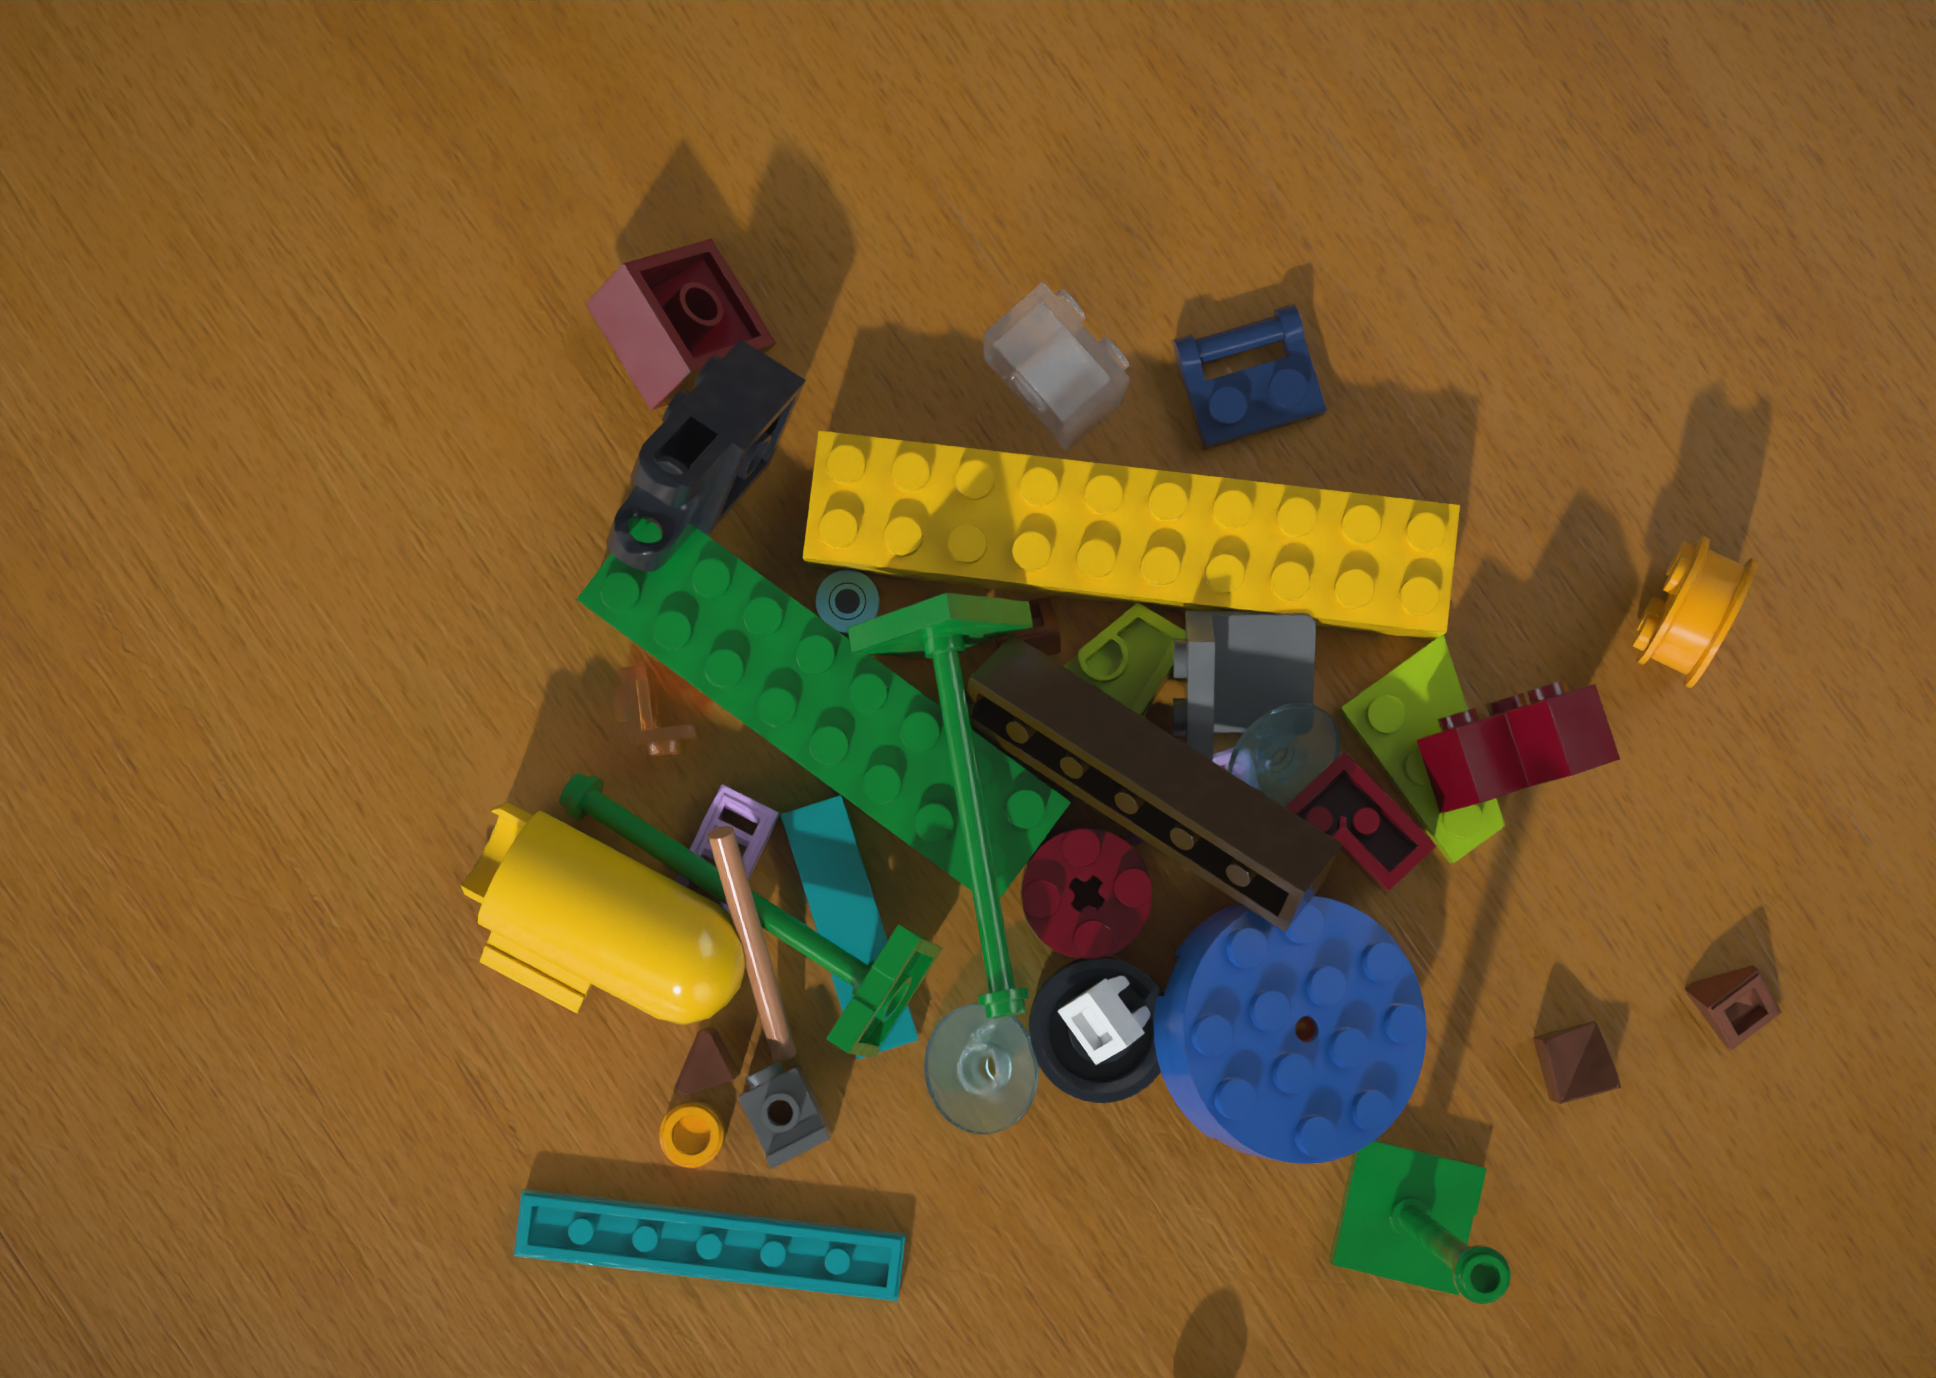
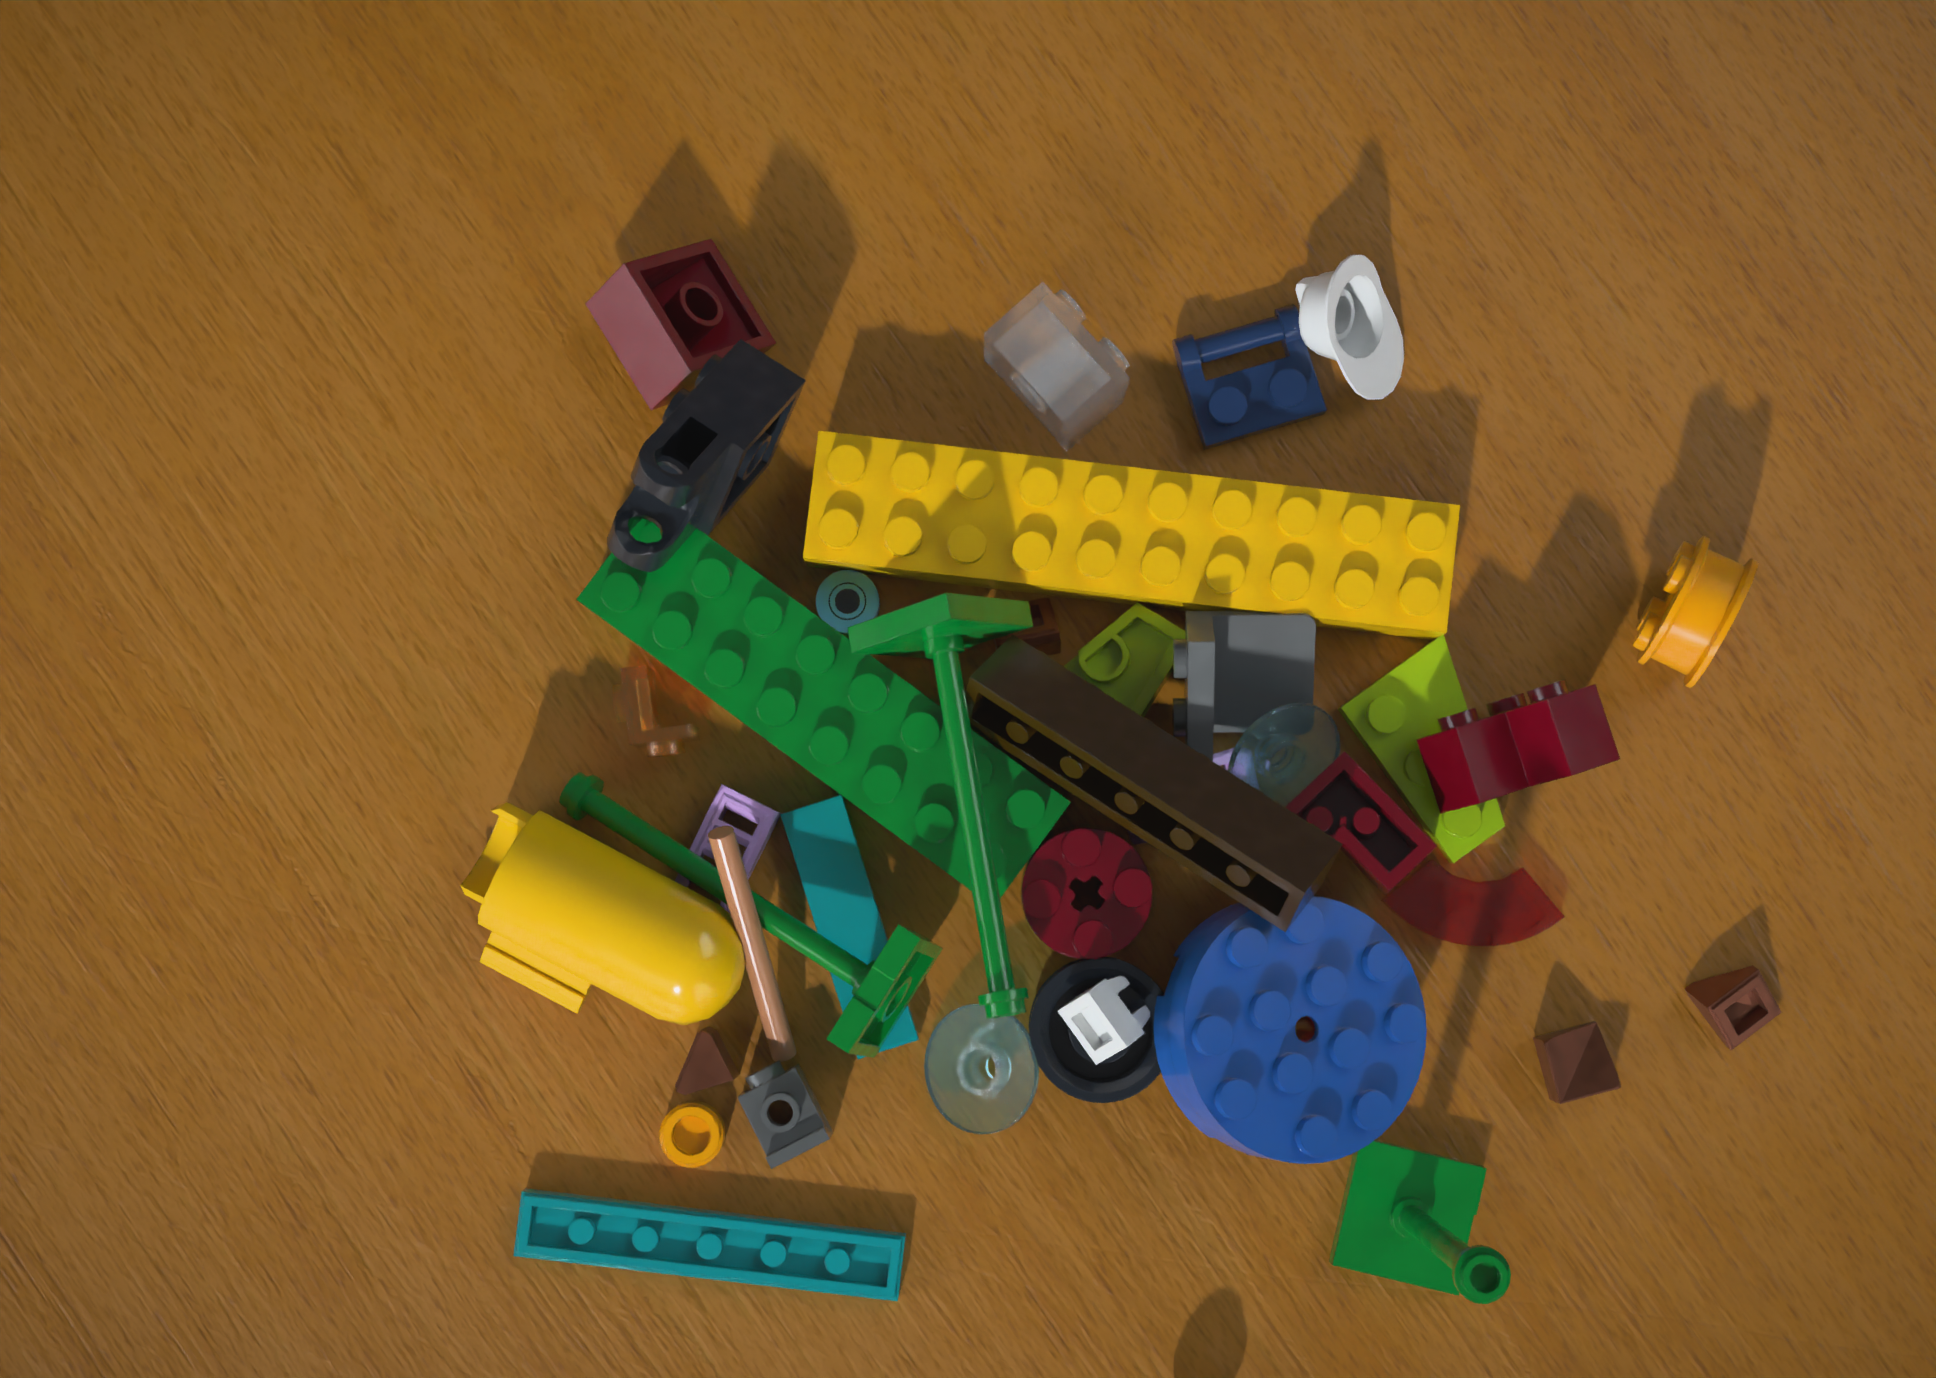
(1352, 322): none -> white piece
(1473, 911): none -> clear red tile

